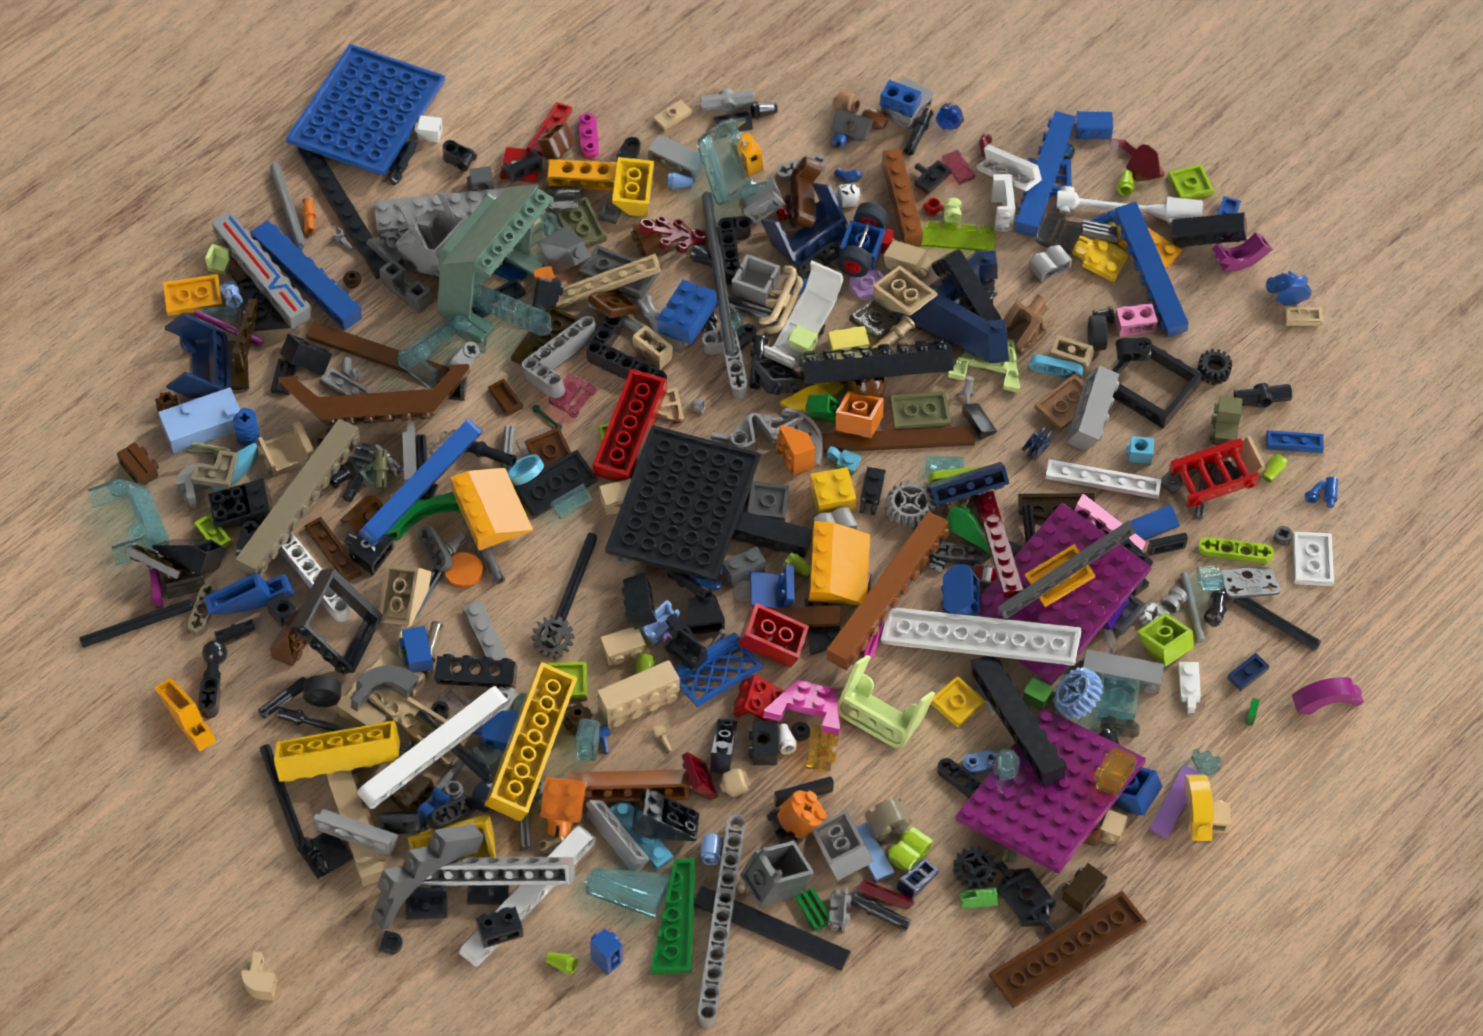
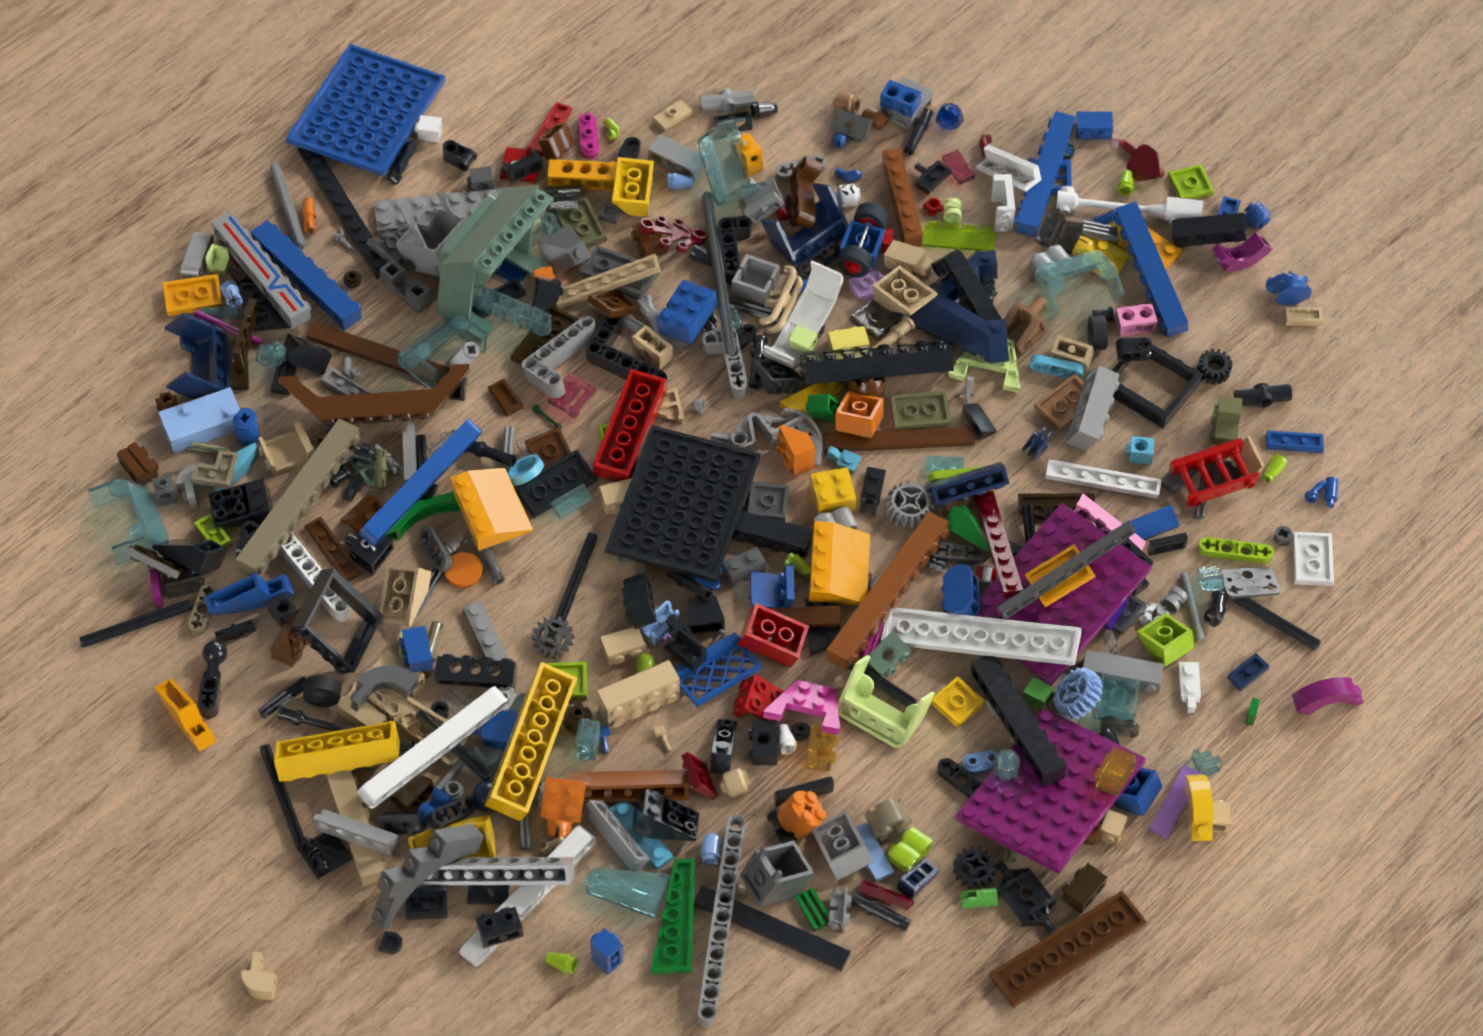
(164, 490): none -> dark grey brick
(194, 259): none -> light grey beam
(271, 354): none -> clear light blue brick
(613, 131): none -> lime arm
(878, 660): none -> sand green brick
(889, 688): none -> black axle
(1051, 276): none -> clear light blue windscreen
(1257, 215): none -> blue head

